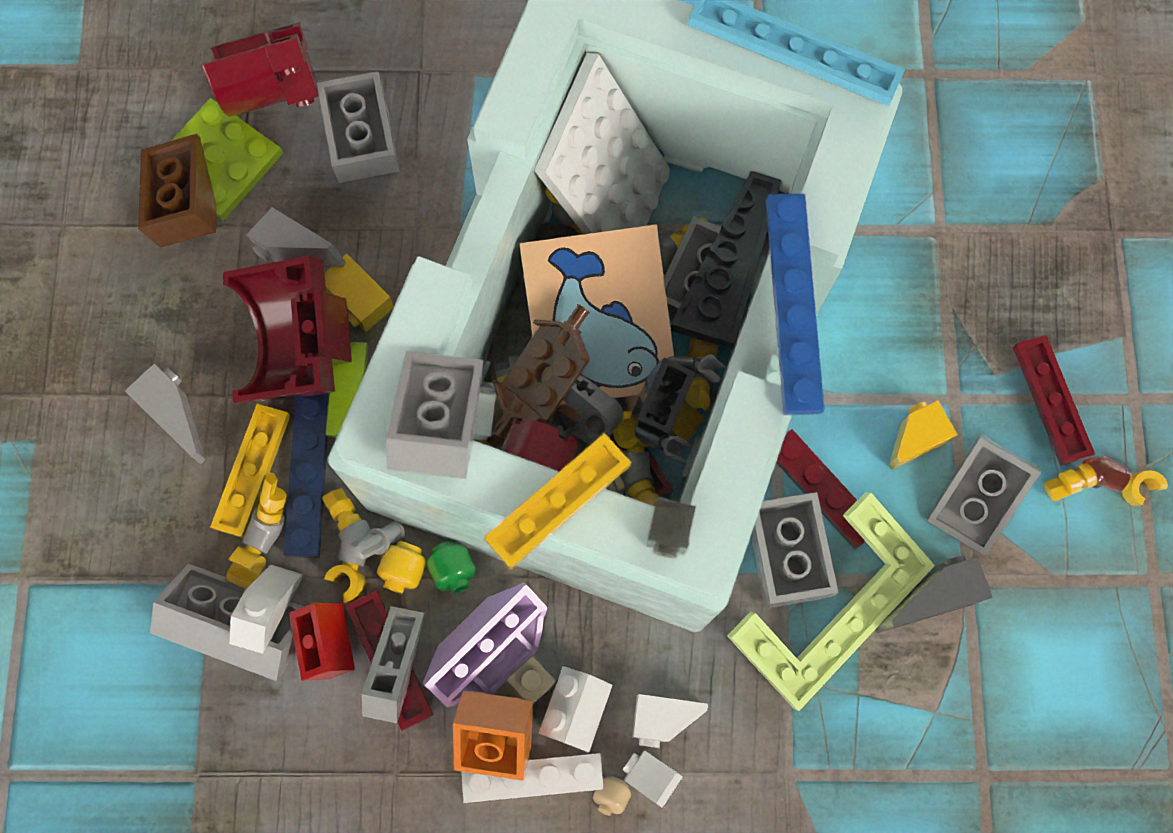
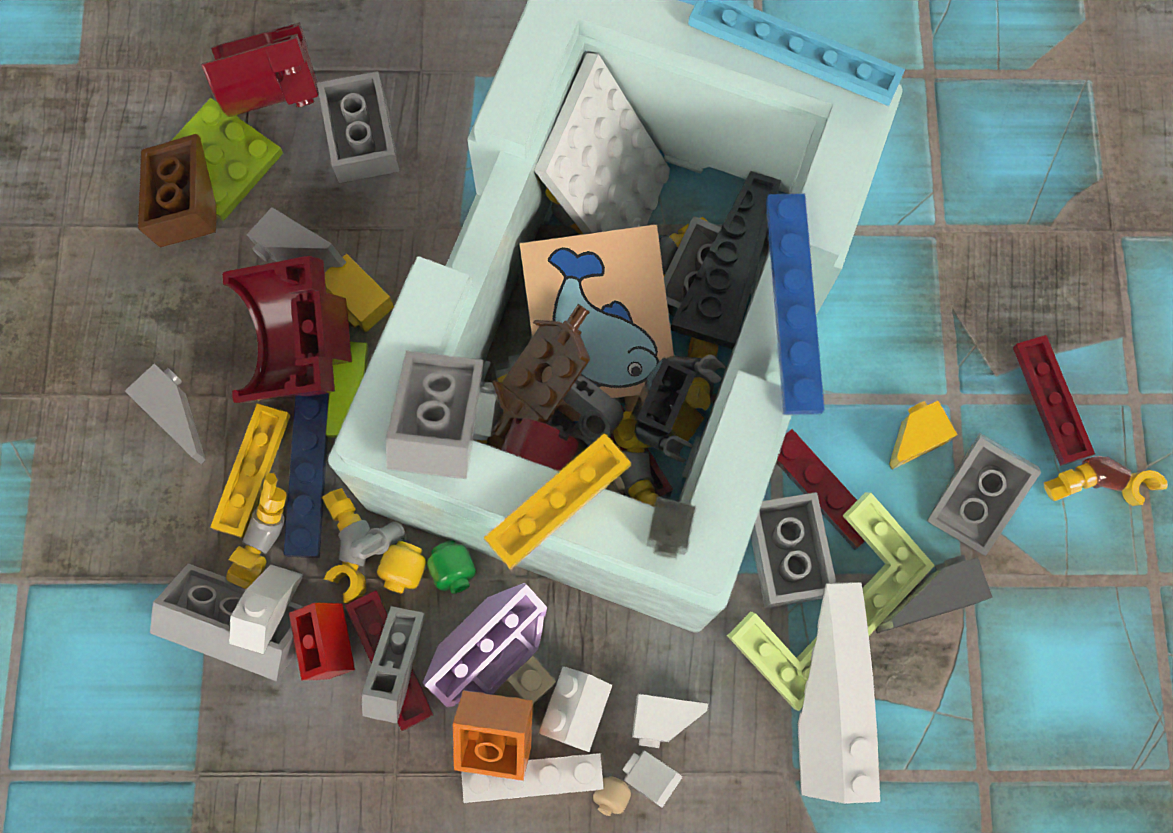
(839, 704): none -> white wedge

